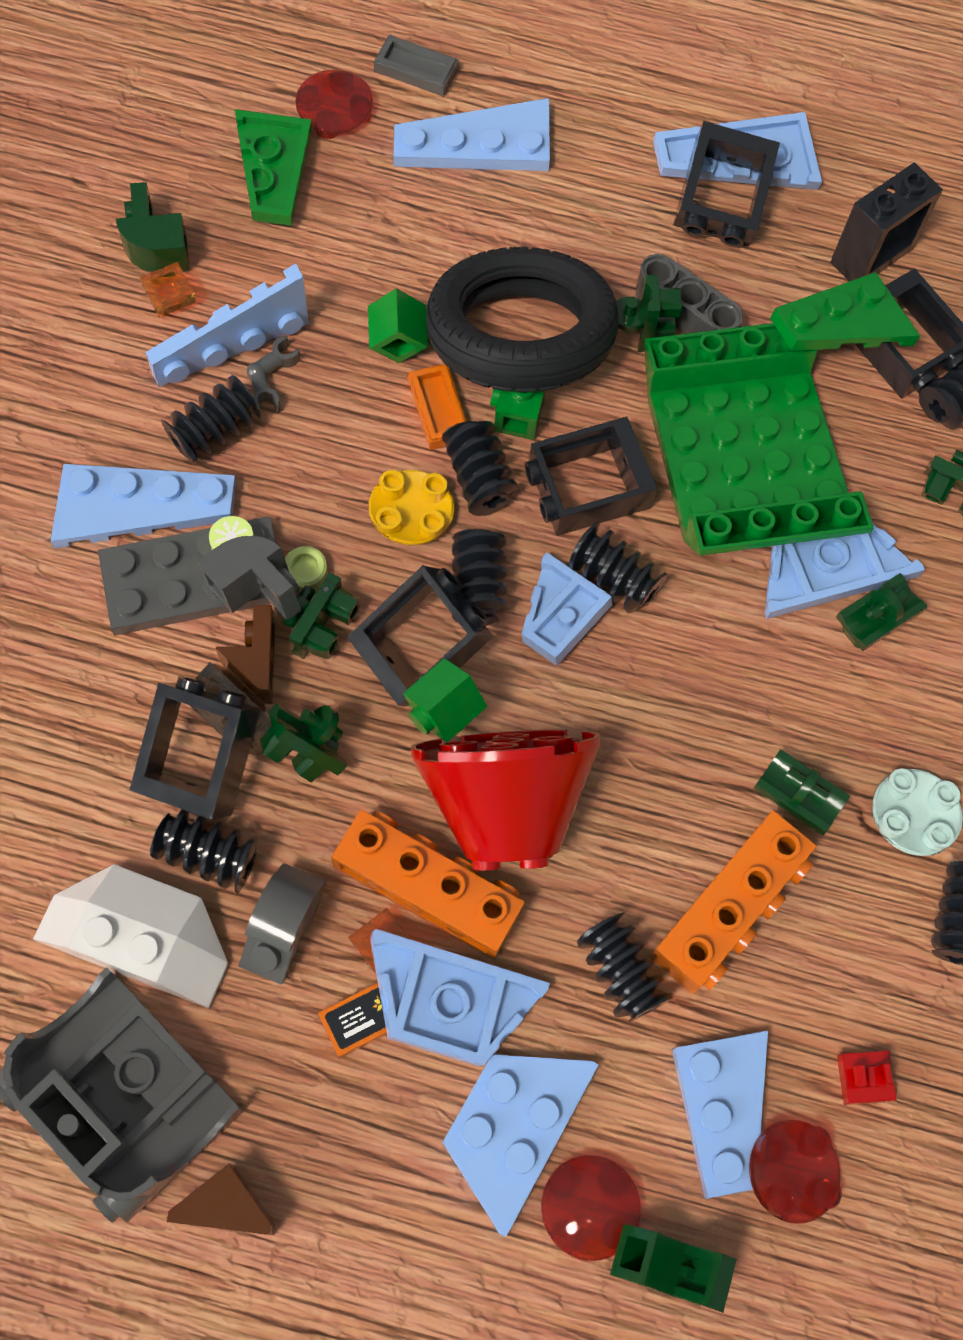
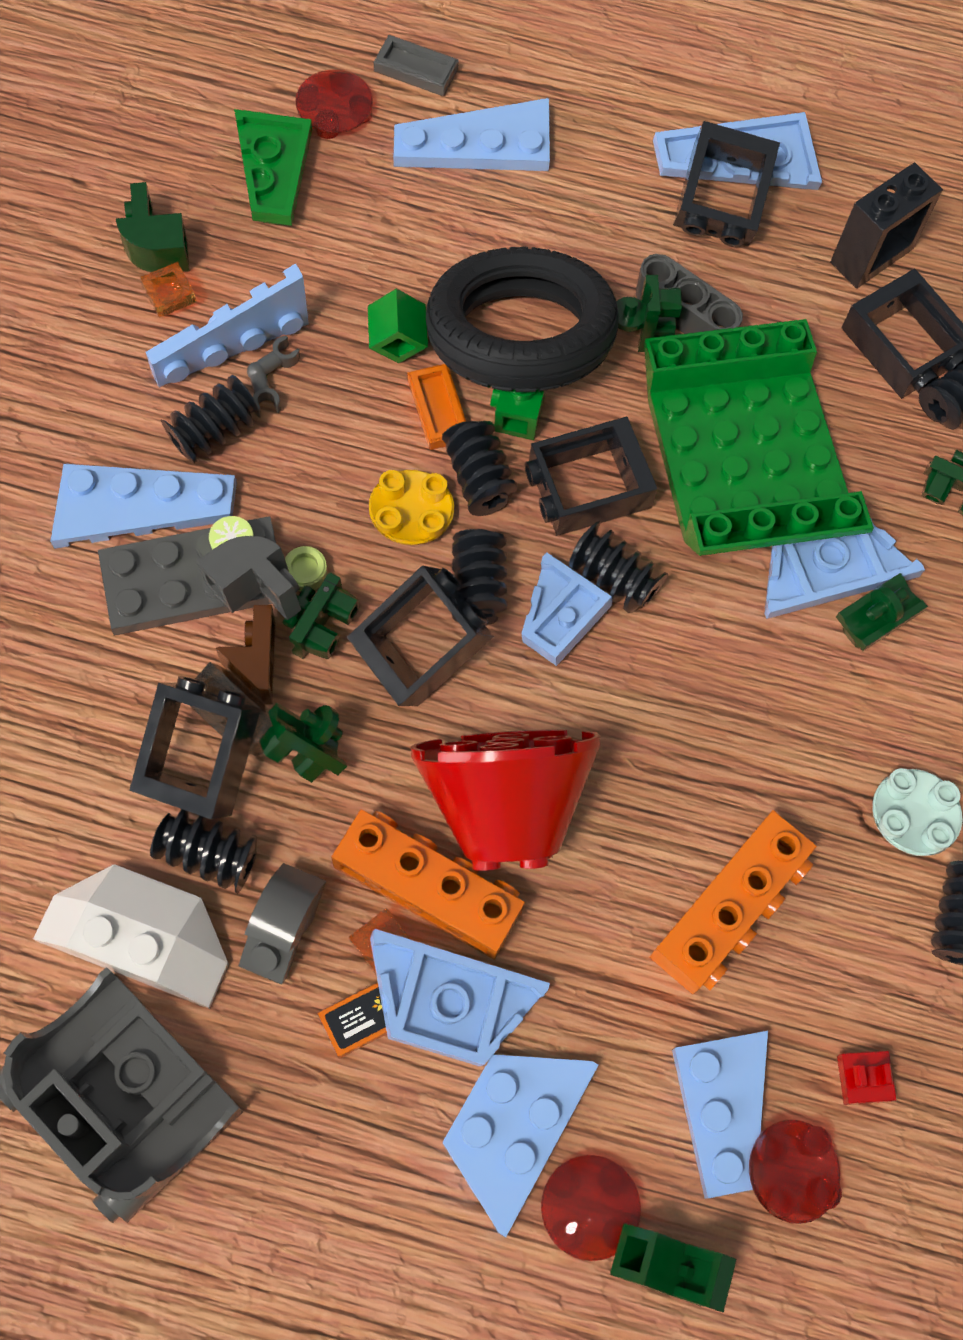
(223, 1204): reddish brown slope -> none
(444, 701): green brick -> none
(623, 968): black piece -> none
(802, 792): dark green hips -> none
(845, 315): green wing -> none

